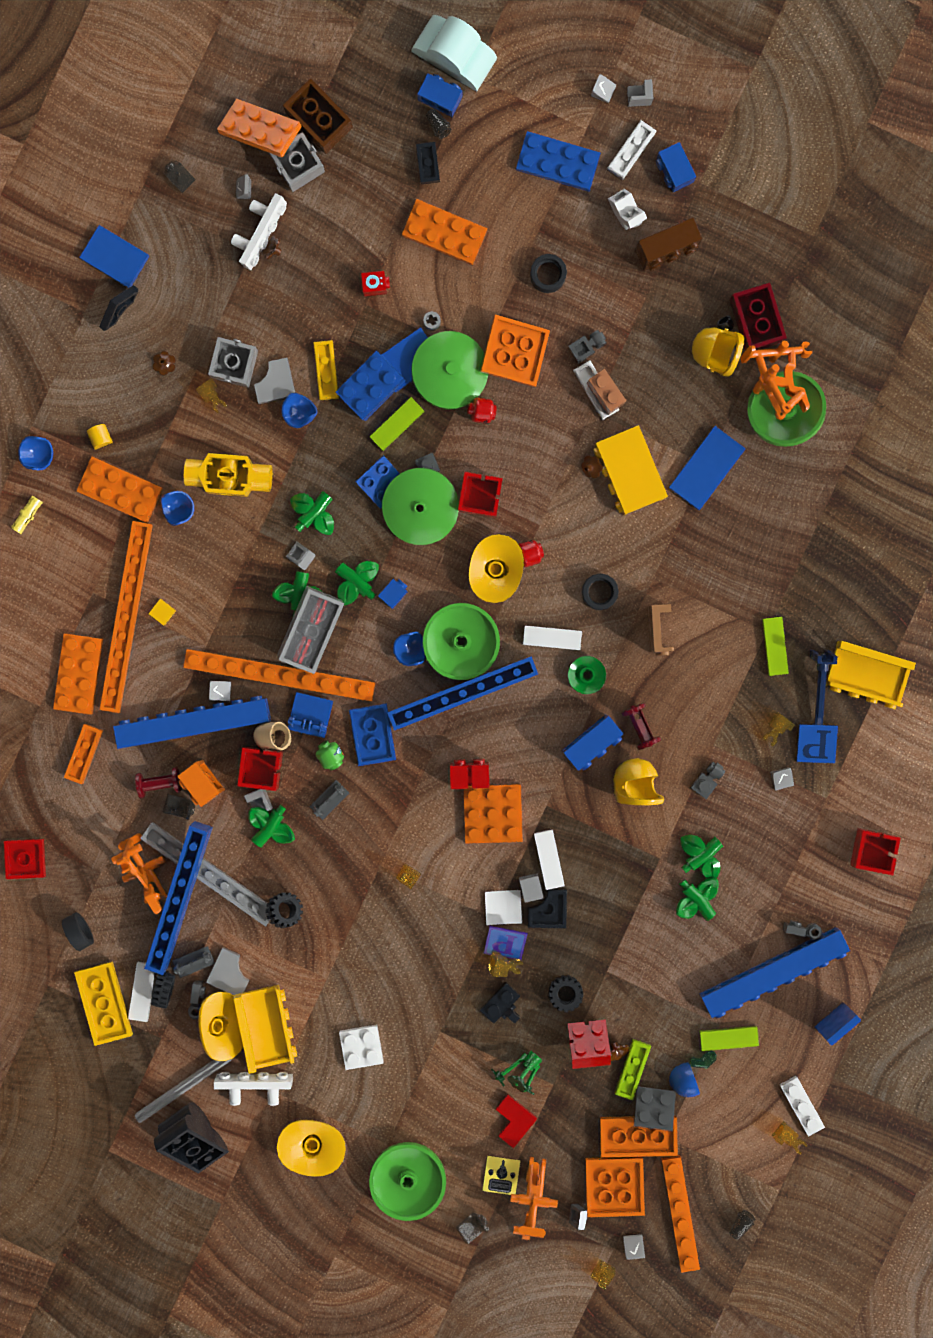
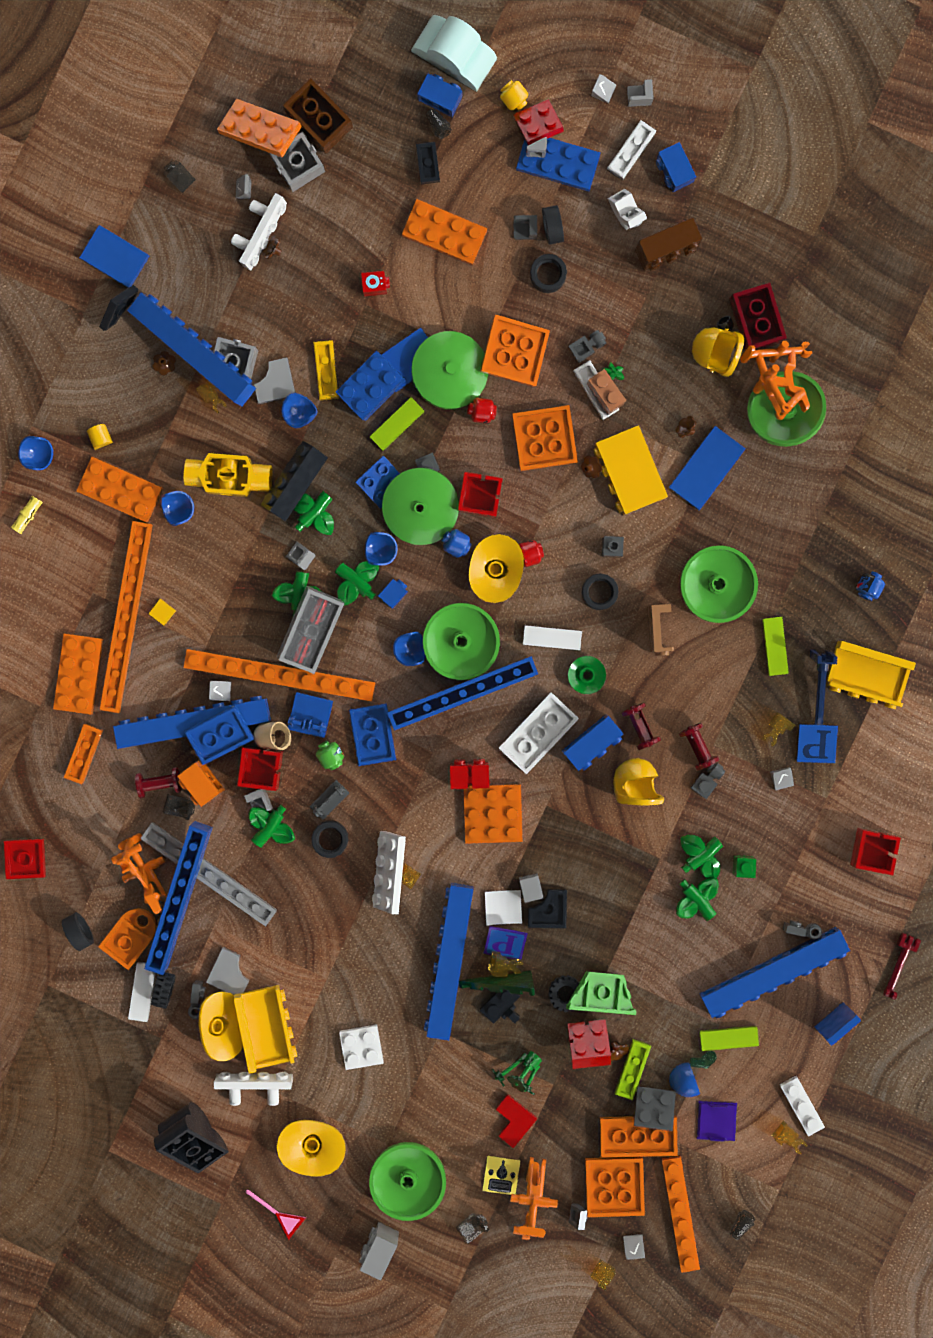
(103, 1003): yellow plate -> none
(129, 937): none -> orange plate
(179, 1089): light grey axle -> none
(191, 349): none -> blue brick
(193, 962): dark grey hinge -> none
(219, 735): none -> blue tile
(273, 910): black tyre -> none
(289, 1222): none -> bright pink piece
(294, 480): none -> black brick
(329, 853): none -> black tyre
(378, 1251): none -> light grey brick
(380, 548): none -> blue helmet
(388, 872): none -> white plate
(434, 315): light grey bush -> none
(450, 961): none -> blue brick
(456, 543): none -> blue head
(512, 983): none -> dark green tile
(514, 95): none -> yellow head
(525, 227): none -> dark grey panel
(537, 149): none -> light grey slope
(538, 122): none -> red plate
(538, 733): none -> white plate
(544, 438): none -> orange plate
(549, 859): white tile -> none
(553, 224): none -> black tyre
(602, 994): none -> bright green wing
(612, 546): none -> dark grey brick
(615, 372): none -> green plant
(686, 427): none -> reddish brown plant
(699, 746): none -> dark red hose
(716, 1121): none -> dark purple piece
(718, 584): none -> bright green dish
(744, 866): none -> green brick
(870, 586): none -> blue head
(907, 946): none -> dark red hinge

